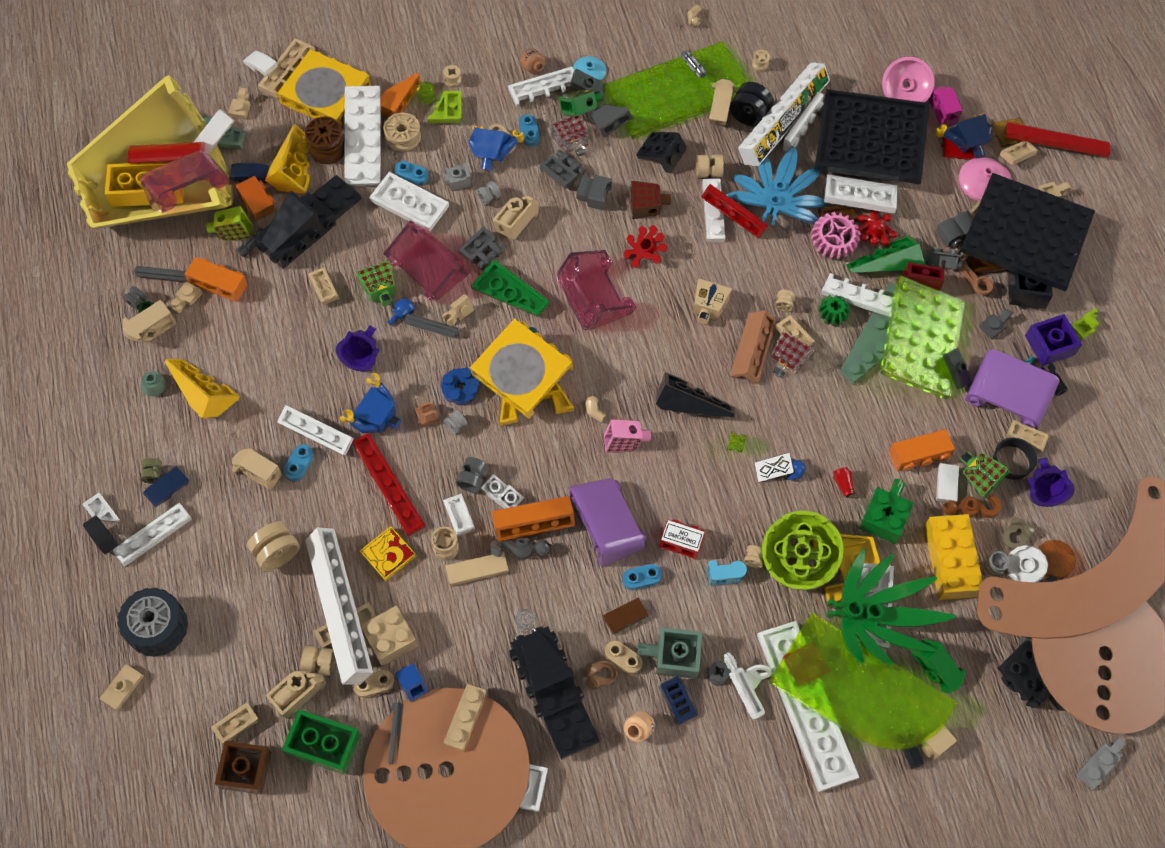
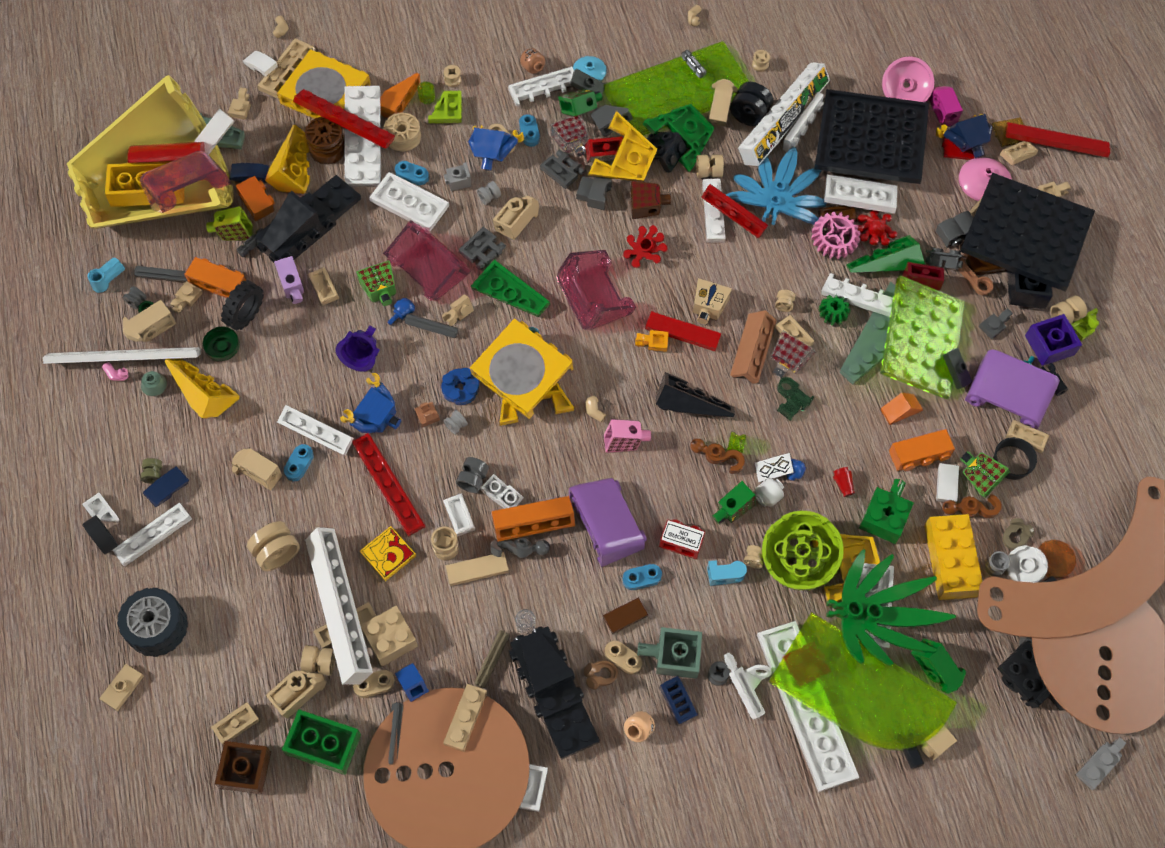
(100, 278): none -> medium azure piece
(115, 375): none -> bright pink arm
(119, 355): none -> white tile
(221, 343): none -> dark green piece
(244, 292): none -> black tyre
(281, 28): none -> tan arm
(290, 279): none -> lavender torso
(344, 118): none -> red plate
(491, 659): none -> dark tan axle
(602, 148): none -> red brick
(632, 157): none -> yellow wing
(655, 340): none -> light orange plate
(683, 331): none -> red tile
(691, 126): none -> green wing
(716, 454): none -> dark orange piece
(740, 498): none -> green torso
(769, 492): none -> white head
(794, 397): none -> clear green piece
(901, 407): none -> orange slope
(1050, 485): dark purple helmet -> none
(1073, 308): none -> tan wheel

